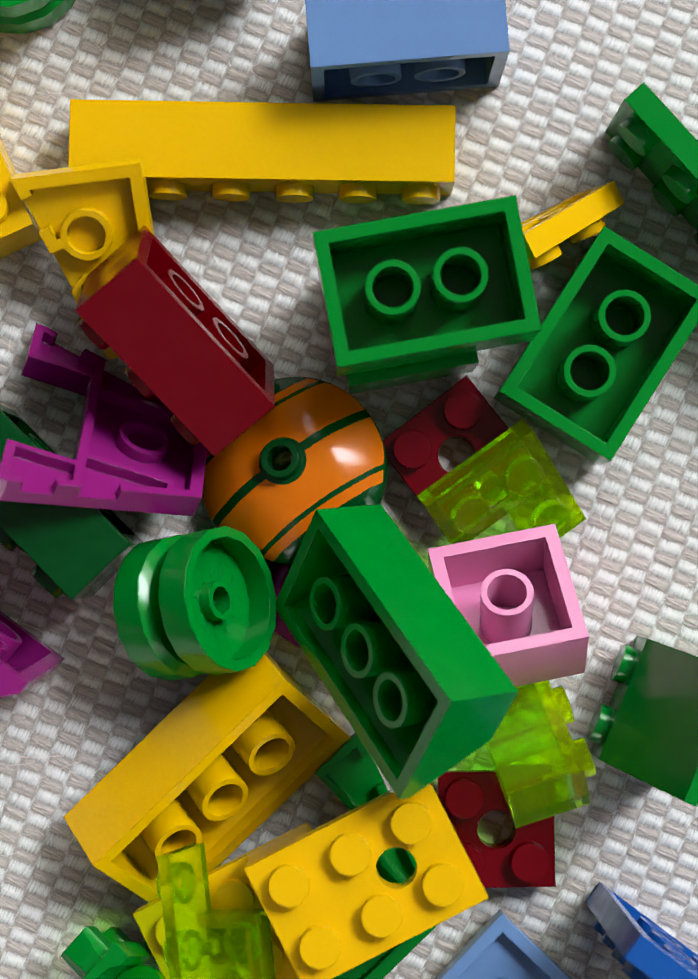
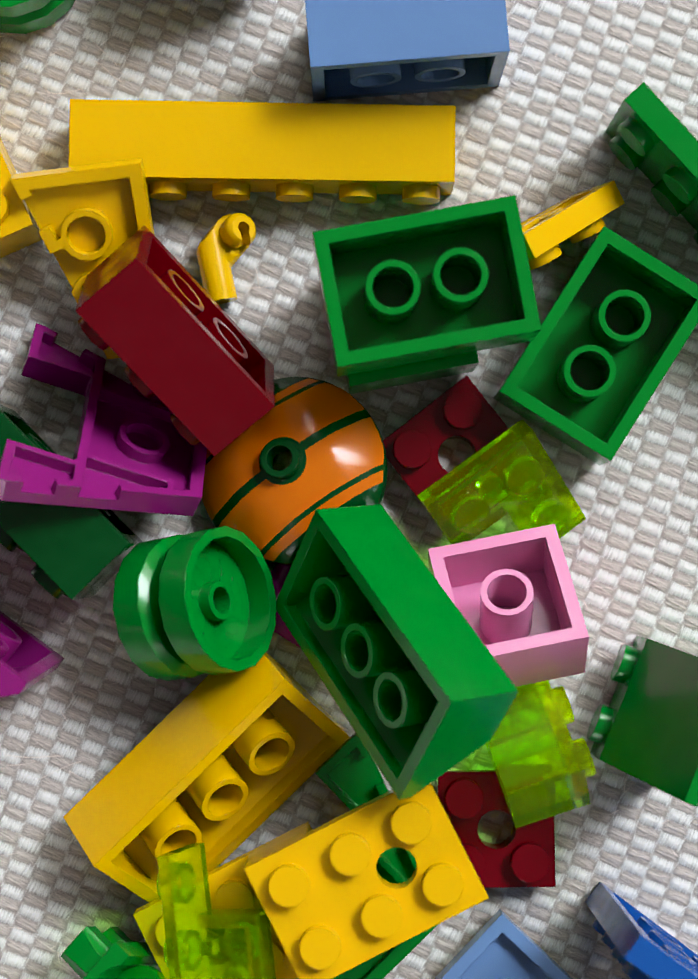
(220, 251): none -> yellow arm

